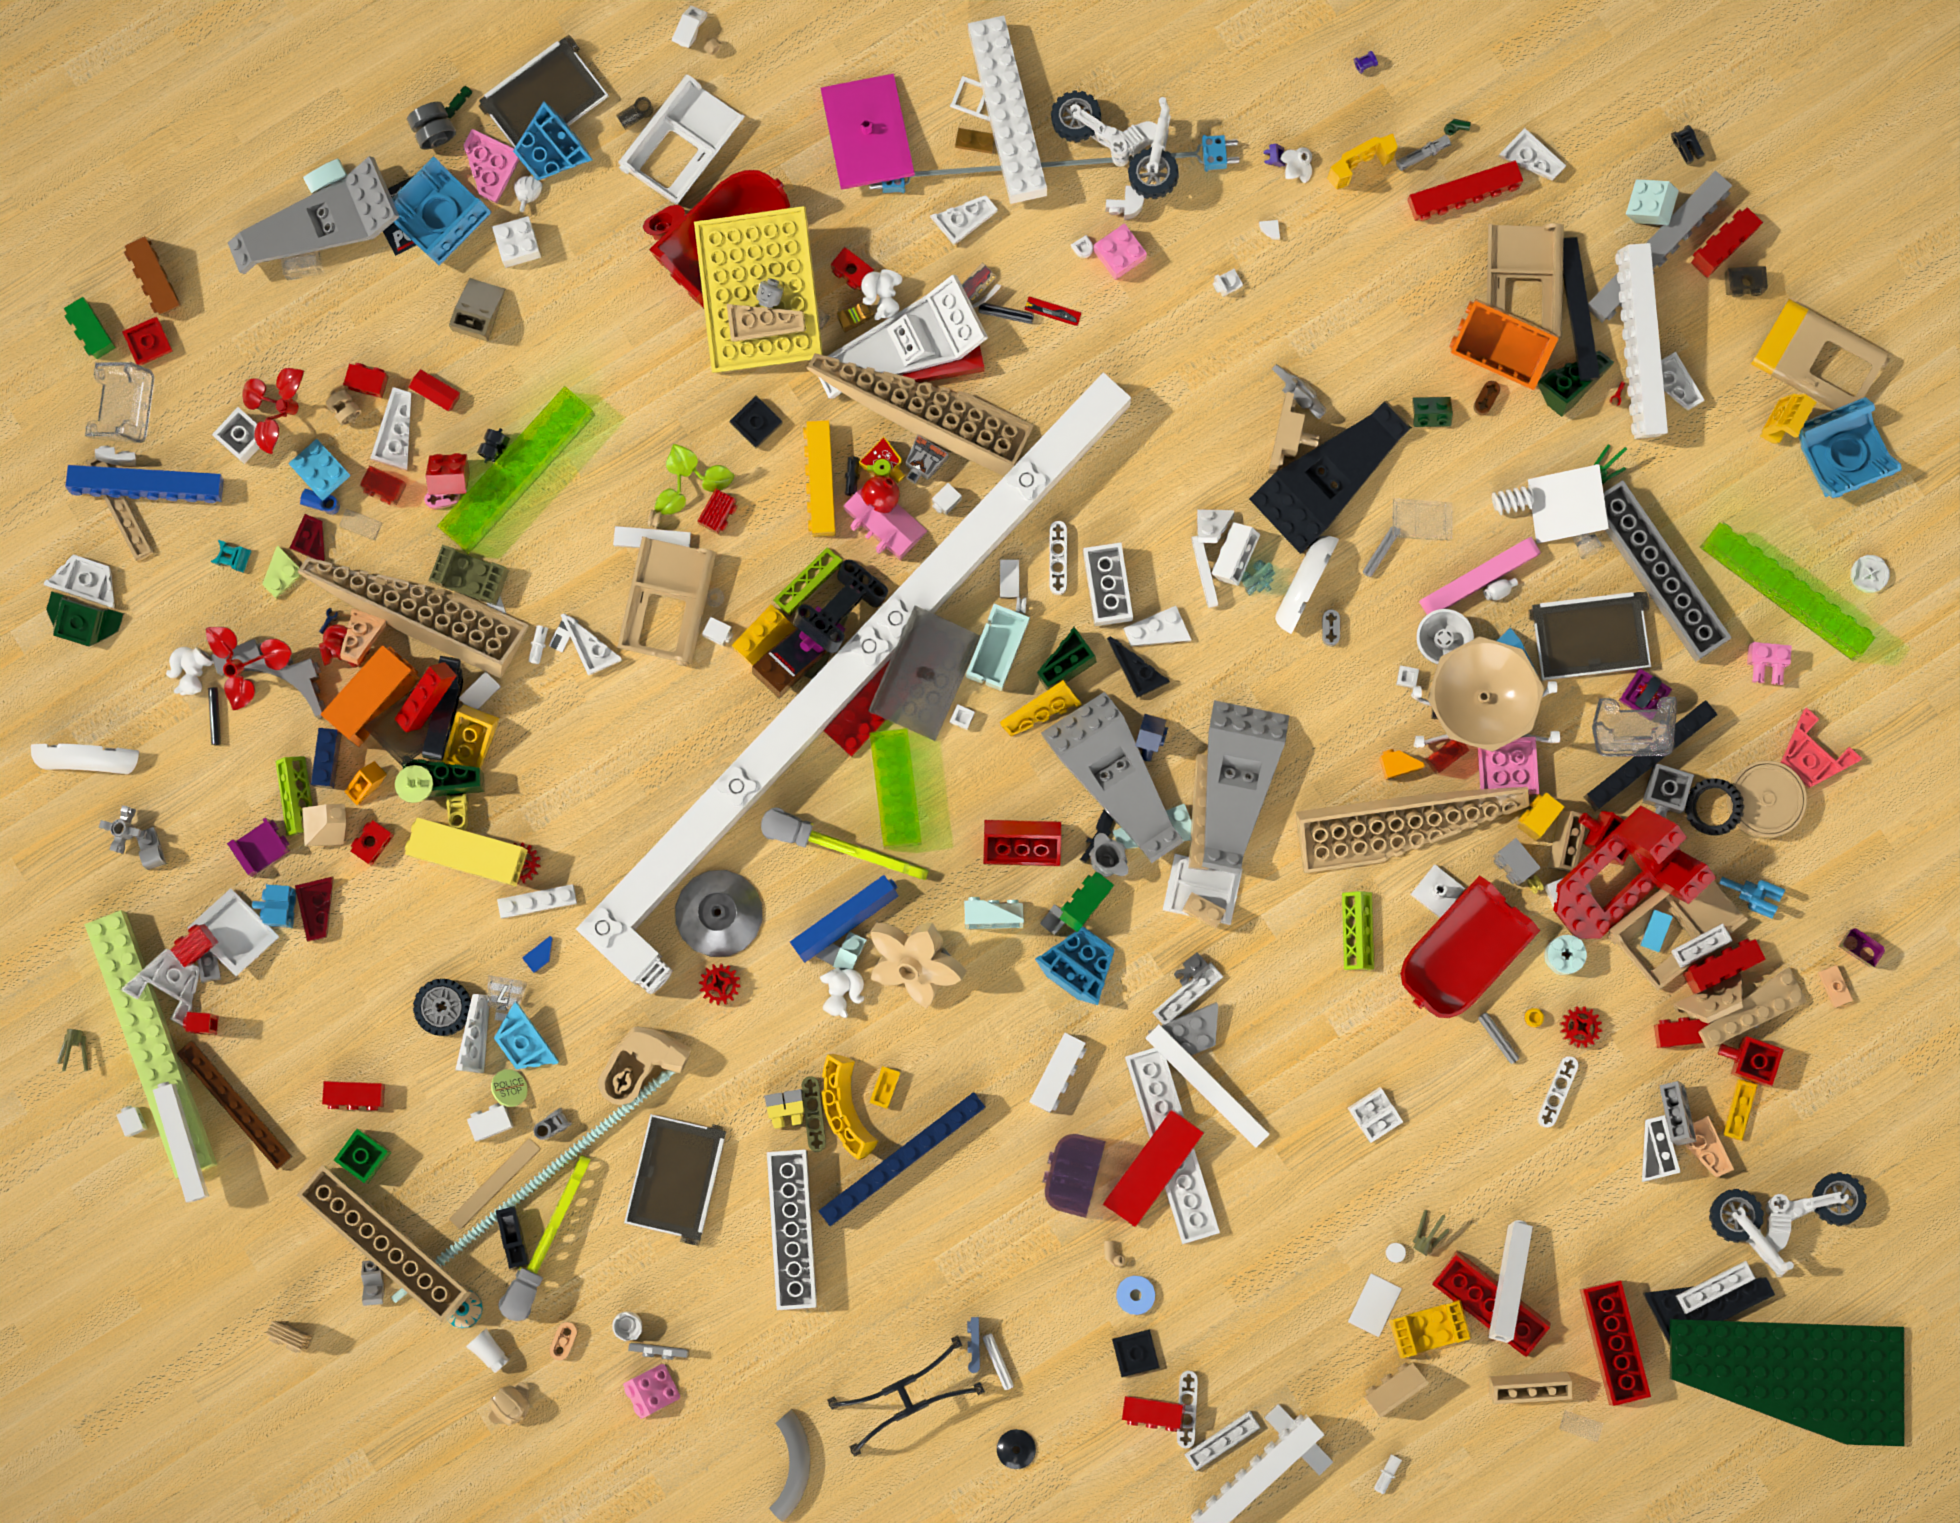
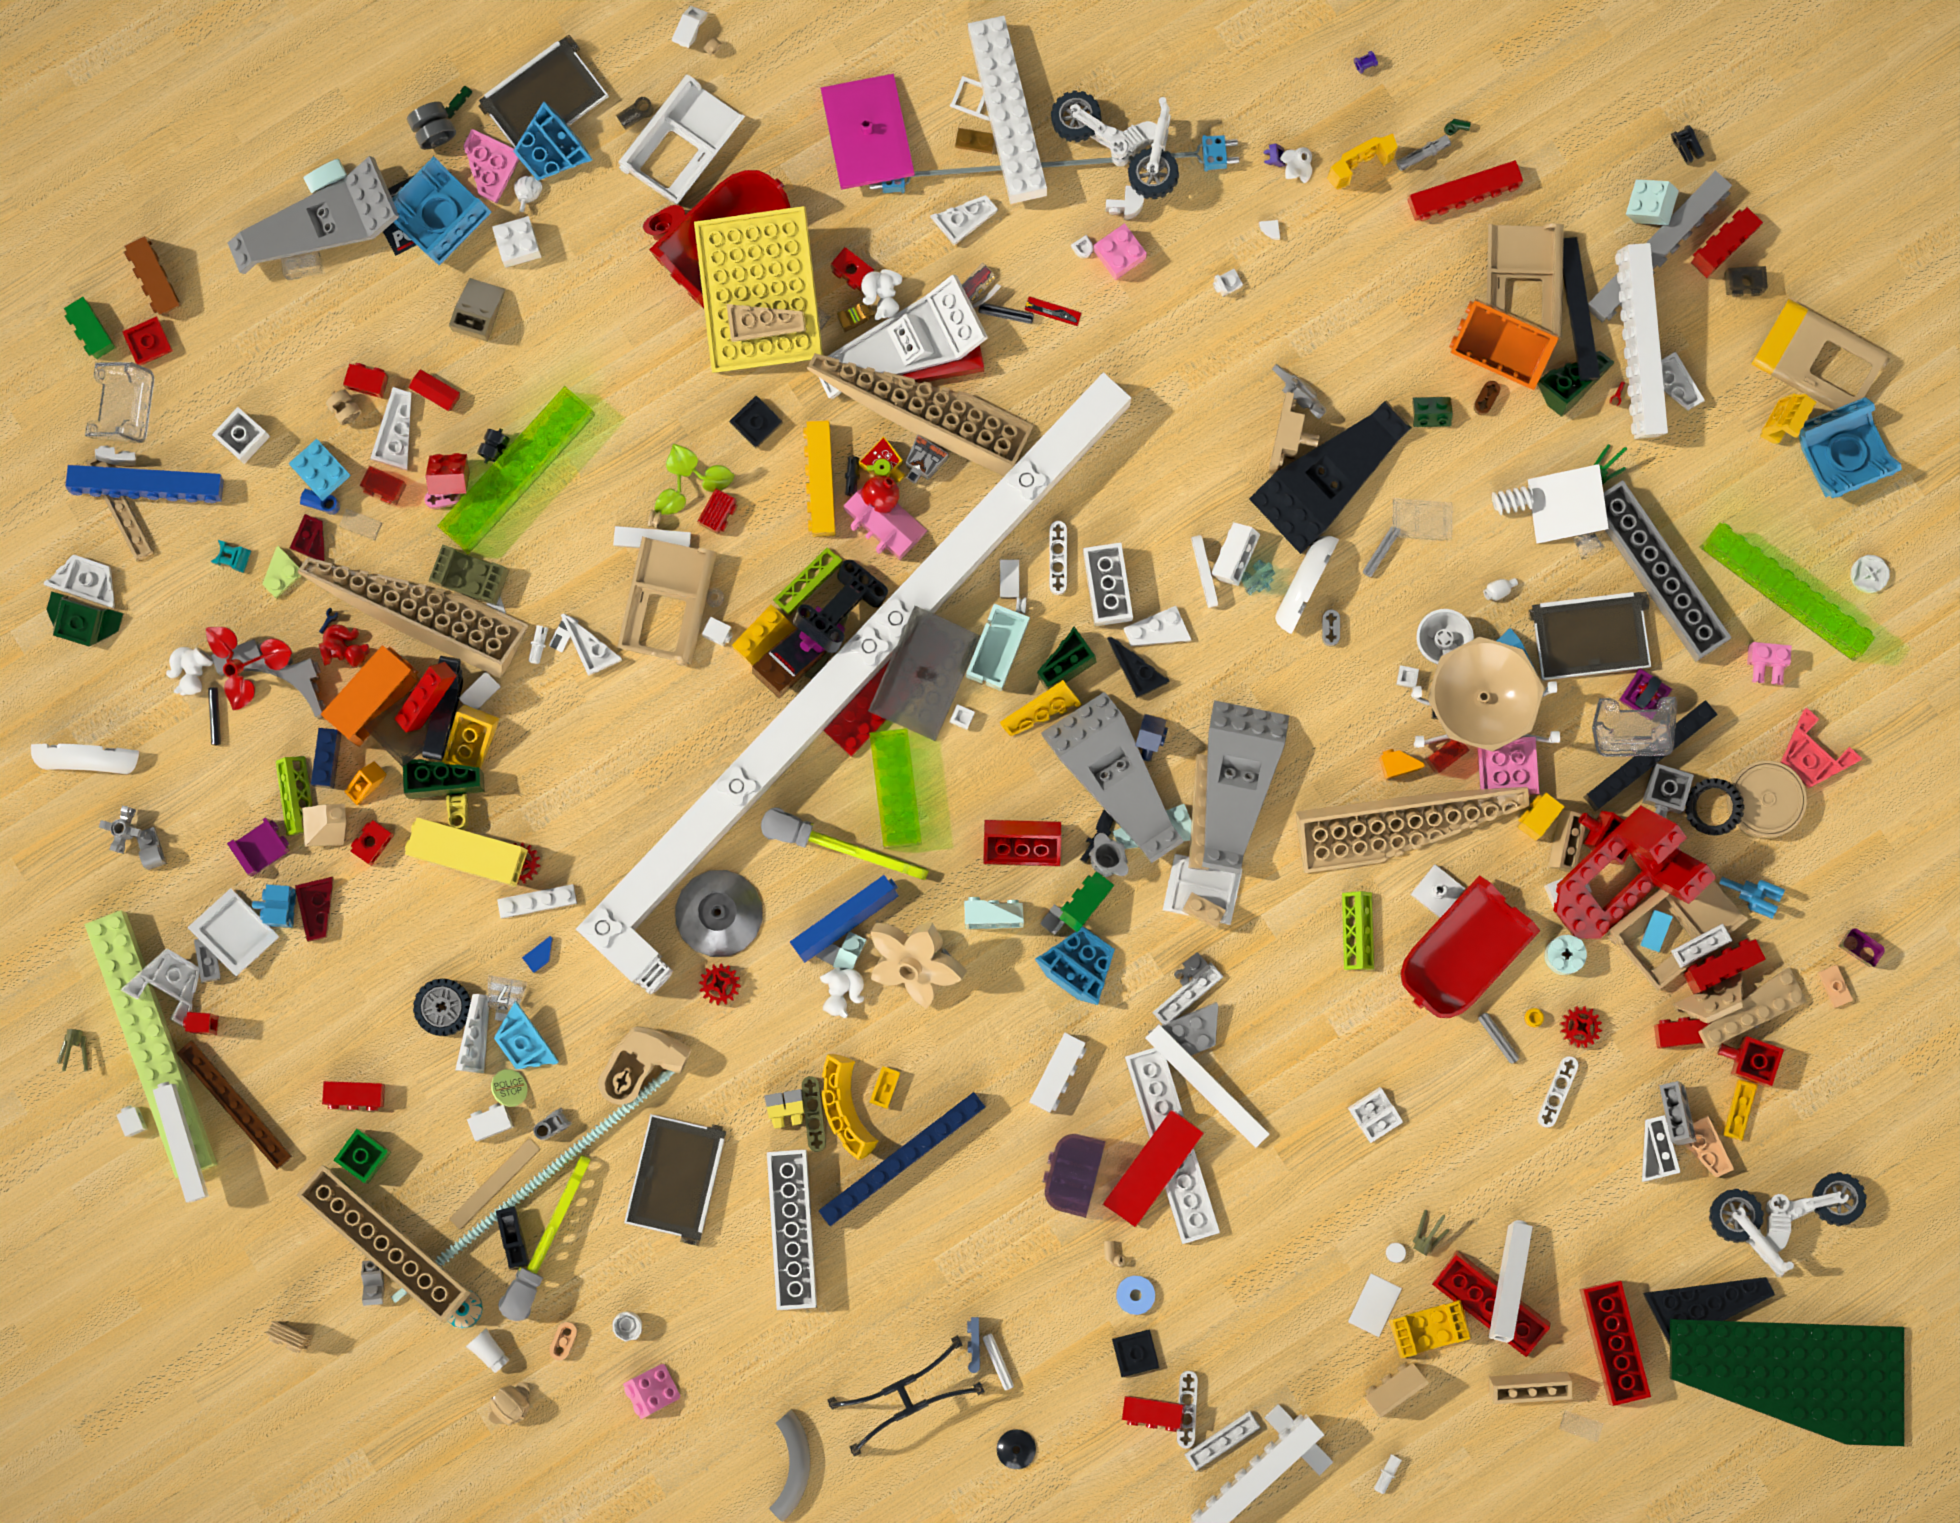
(194, 945): red brick -> none
(287, 382): red plant -> none
(360, 636): light nougat wing -> none
(414, 784): yellowish green piece -> none
(666, 1352): light grey plate -> none
(769, 293): light grey head -> none
(946, 499): white brick -> none
(1212, 524): white wing -> none
(1481, 576): bright pink beam -> none
(1516, 862): light grey brick -> none
(1533, 156): white wing -> none
(1535, 884): light yellow bush -> none
(1715, 1287): white tile -> none

